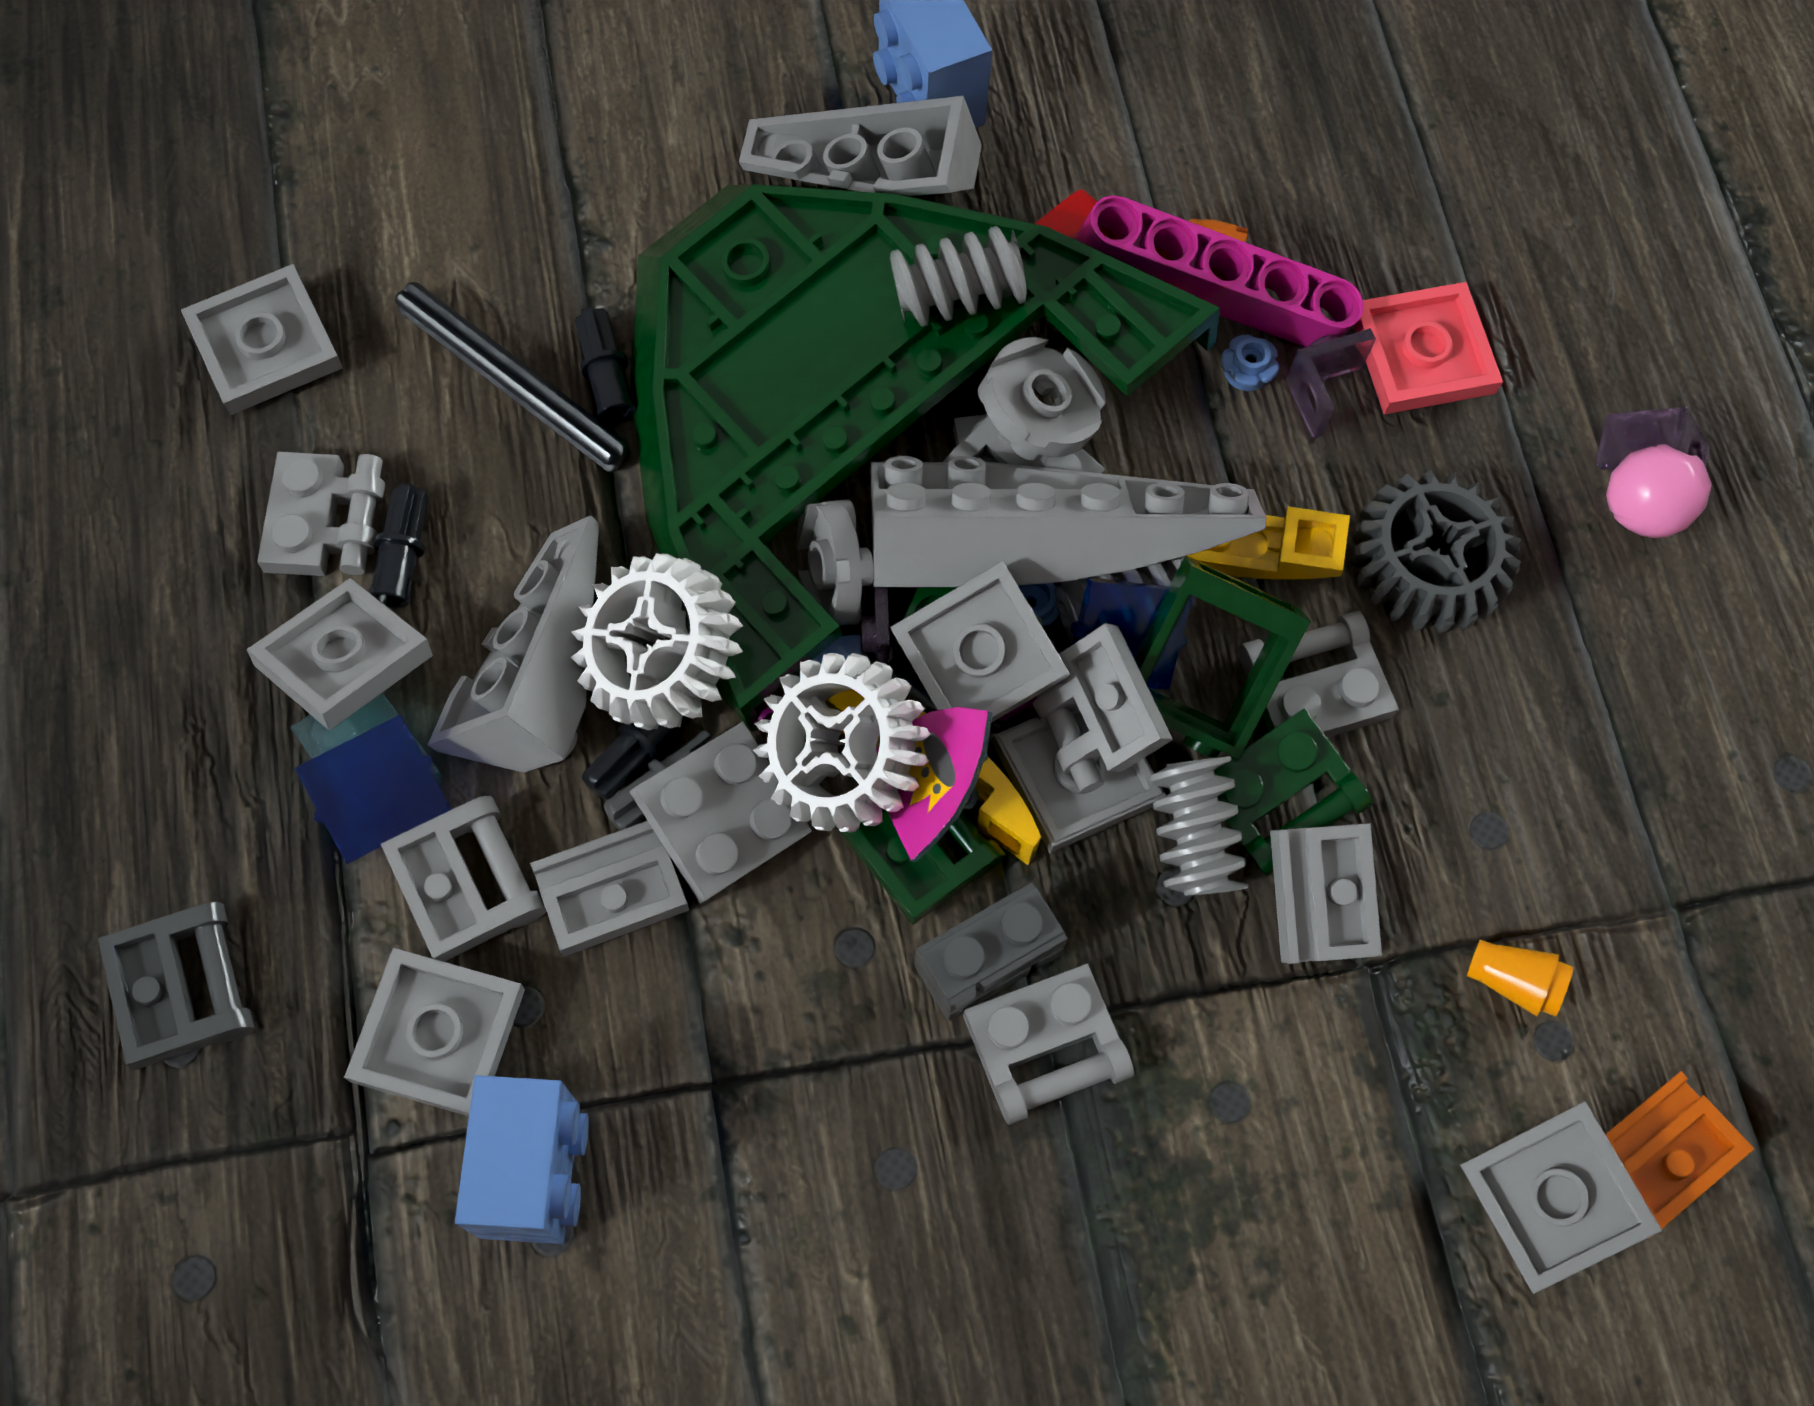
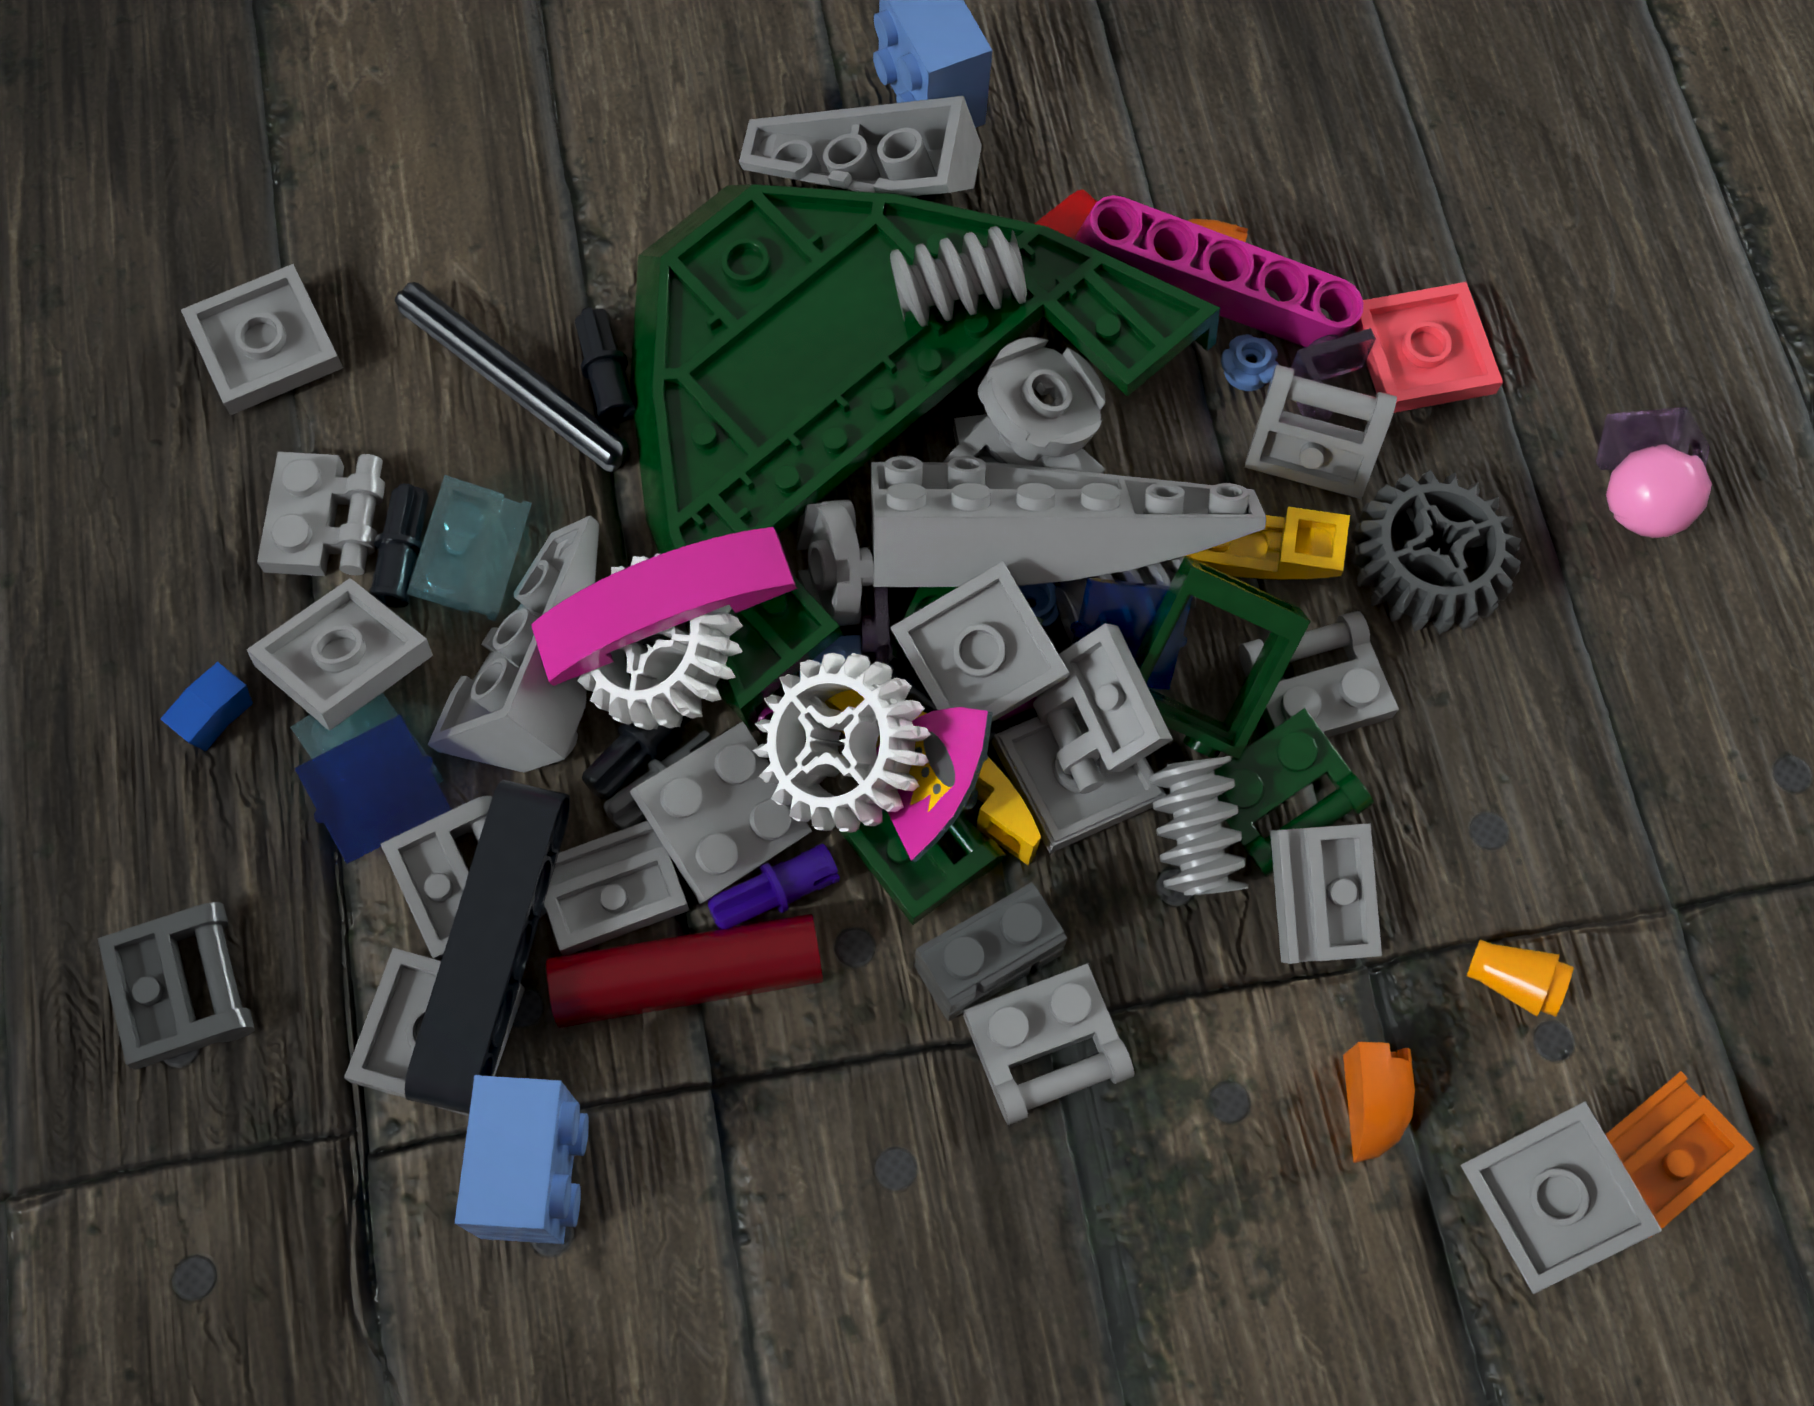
(208, 706): none -> blue piece
(469, 548): none -> clear light blue plate
(488, 945): none -> black beam
(658, 595): none -> dark pink slope
(683, 970): none -> dark red brick
(775, 887): none -> dark purple axle
(1314, 449): none -> light grey plate
(1378, 1097): none -> orange brick

